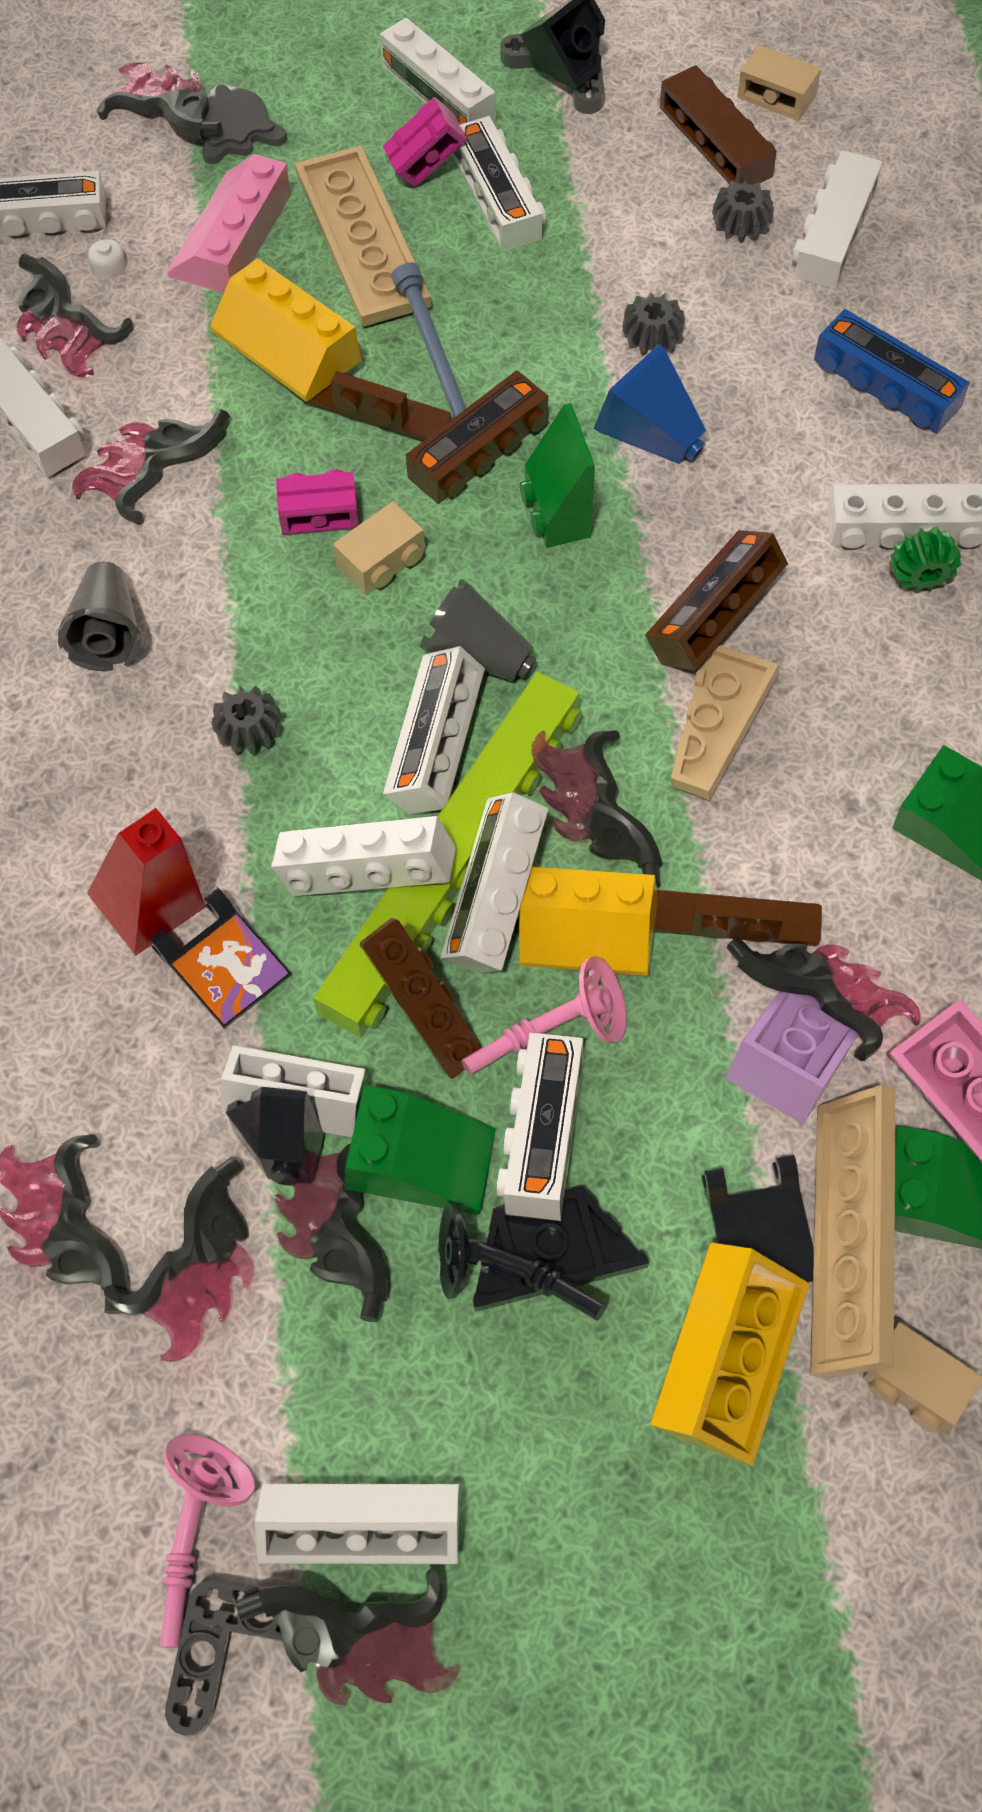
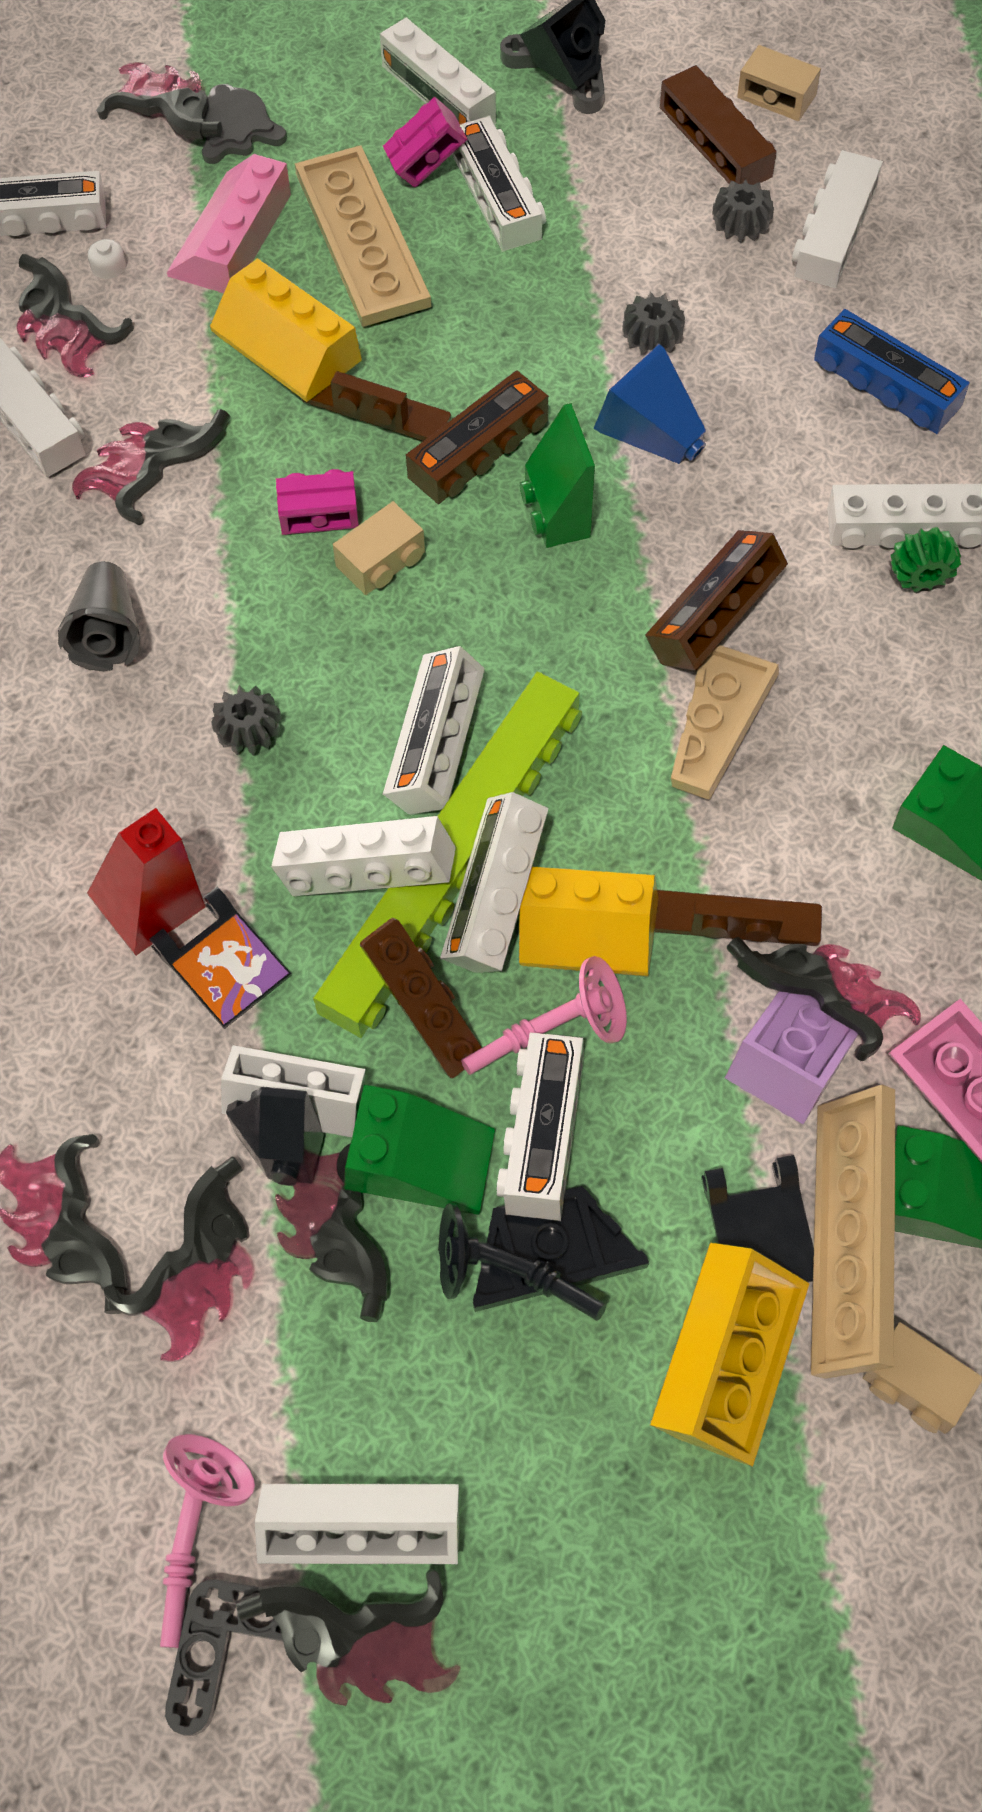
(409, 282): sand blue piece -> none
(481, 631): dark grey cone -> none
(587, 800): piece -> none

